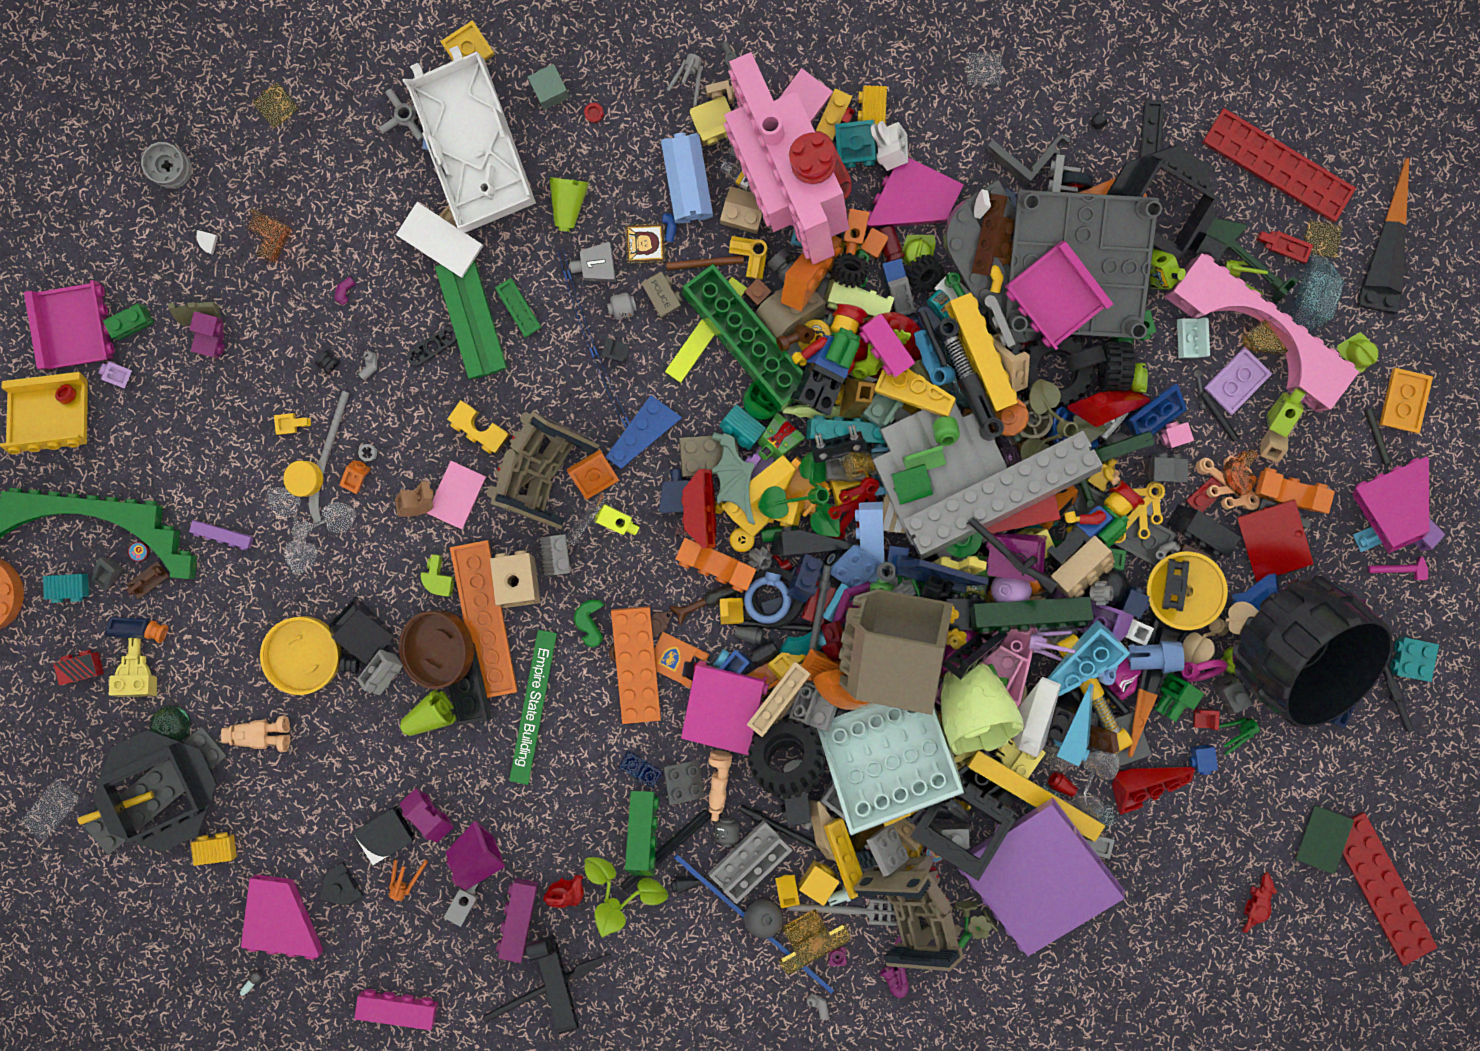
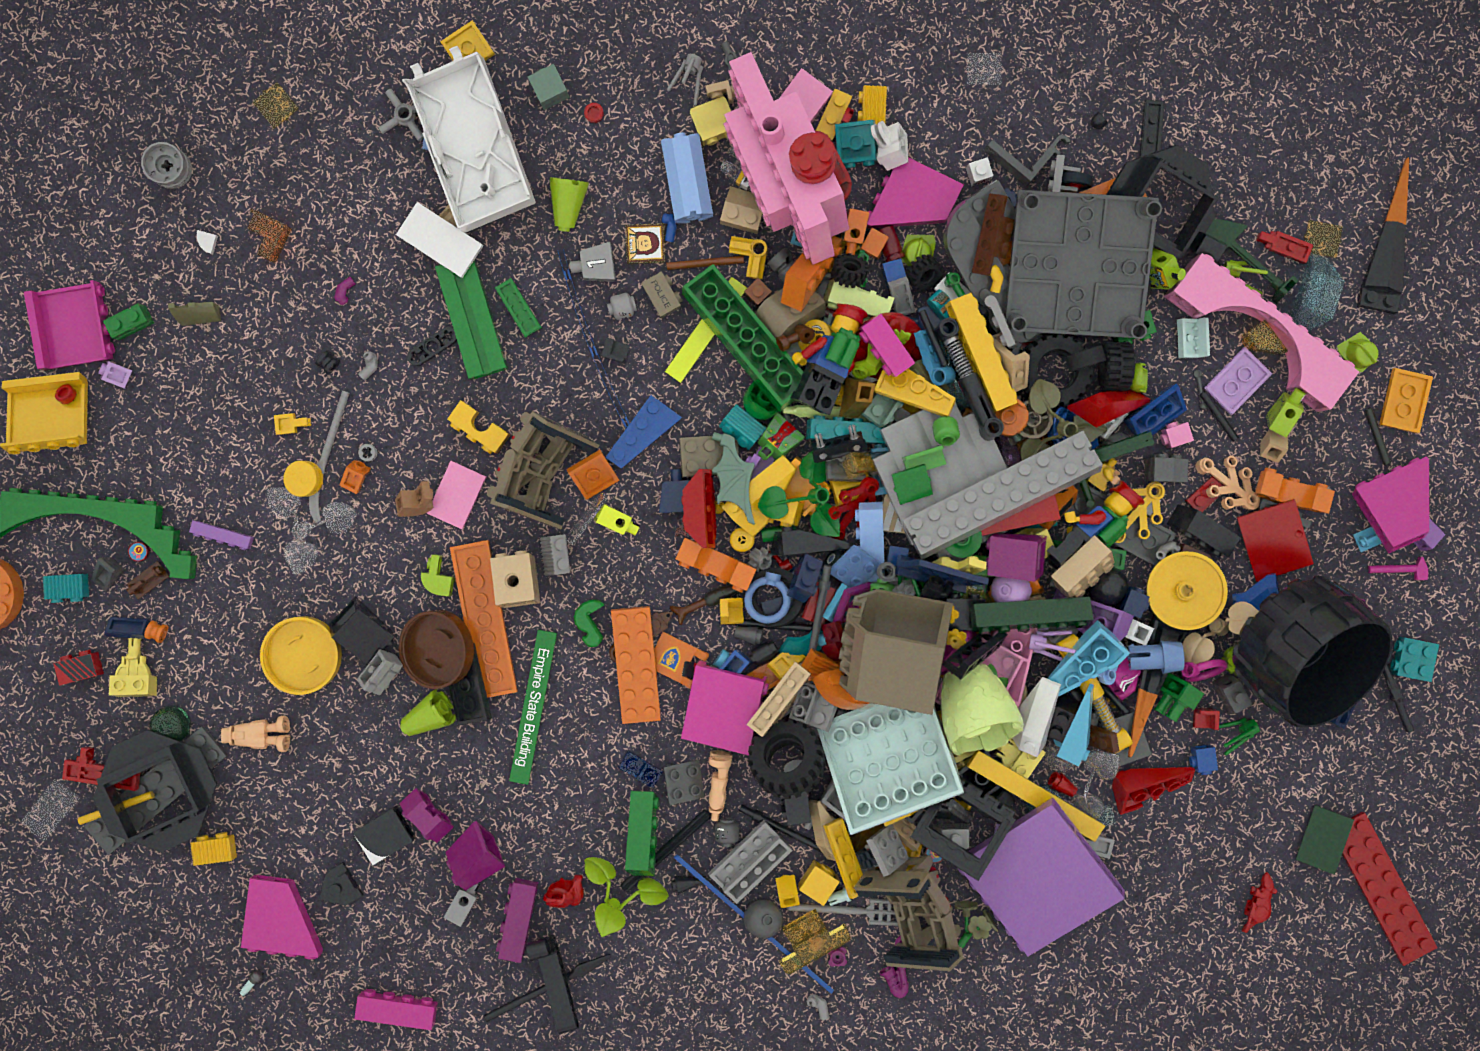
(87, 771): none -> red hinge
(208, 335): magenta brick -> none
(349, 664): black wheel -> none
(398, 888): orange plant -> none
(979, 171): none -> white brick
(982, 204): white tile -> none
(1021, 565): black piece -> none
(1057, 294): dark pink panel -> none
(1101, 593): light grey gear -> none
(1175, 585): black plate -> none
(1236, 473): clear orange brick -> none
(1278, 165): red plate -> none

